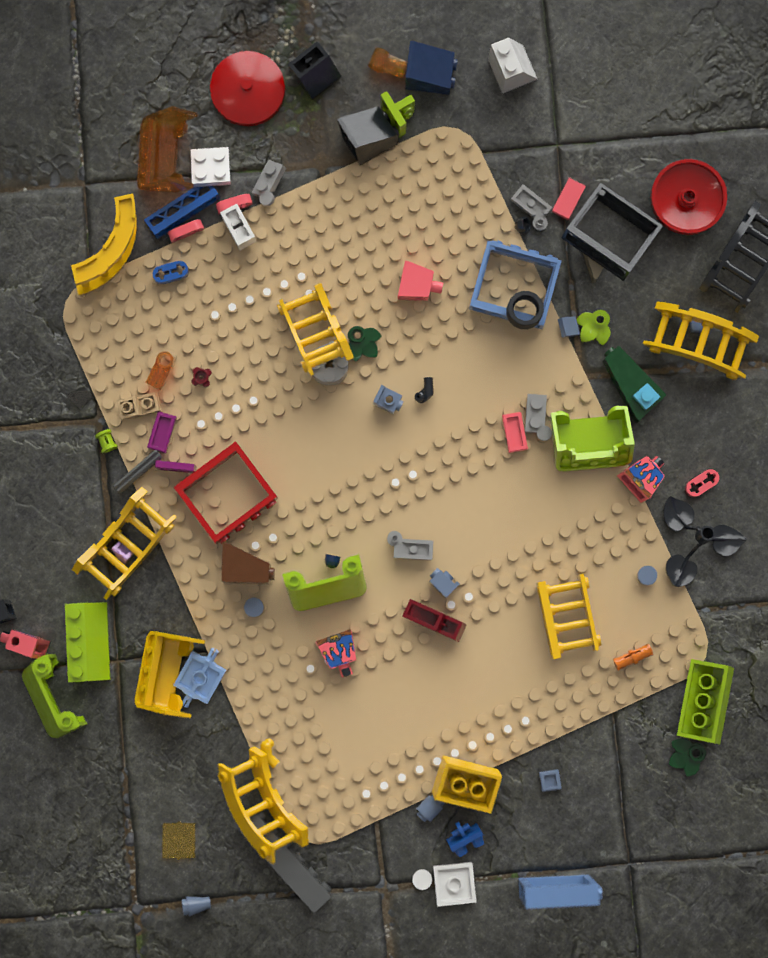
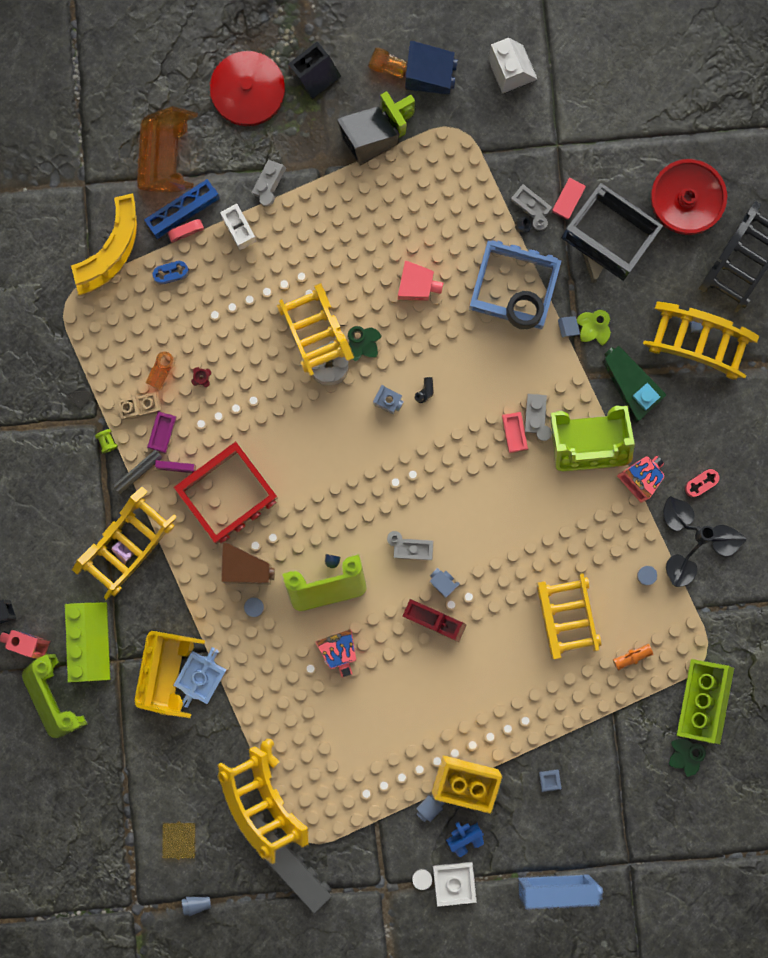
(210, 167): white plate -> none
(242, 200): coral beam -> none

